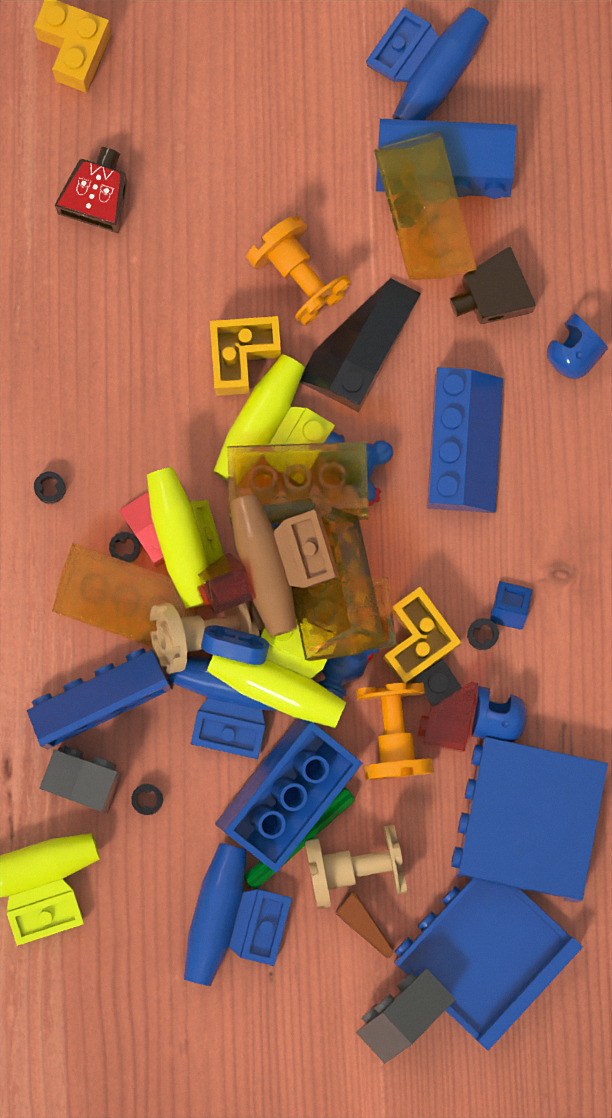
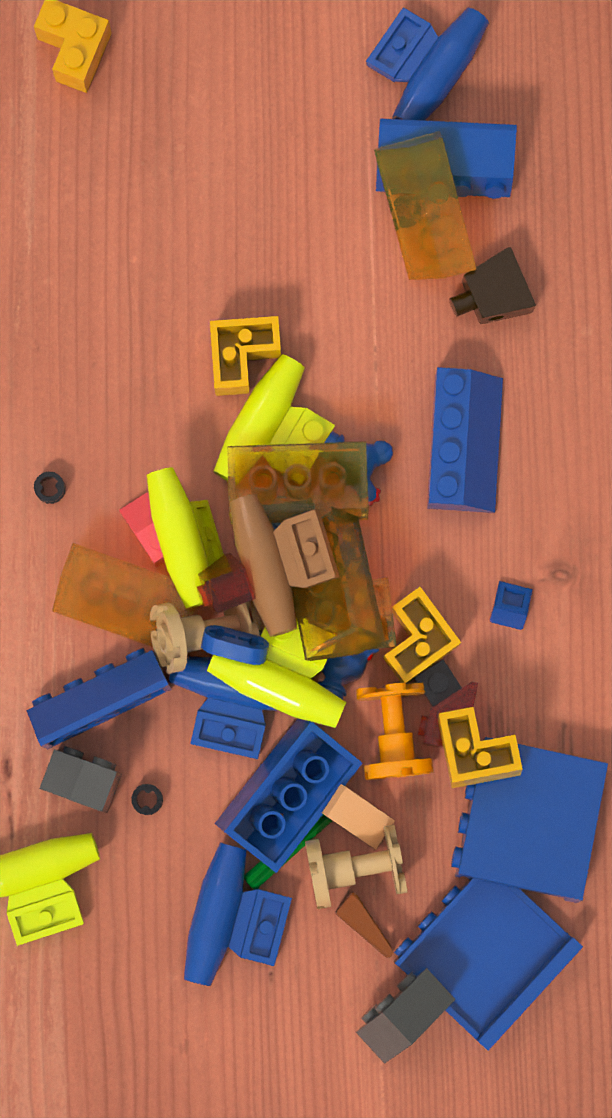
(95, 192): torso -> none
(122, 537): black bush -> none
(292, 260): light orange piece -> none
(355, 353): black wedge -> none
(357, 816): none -> light nougat tile
(474, 760): none -> yellow brick
(487, 643): black bush -> none
(498, 720): blue helmet -> none
(578, 352): blue helmet -> none

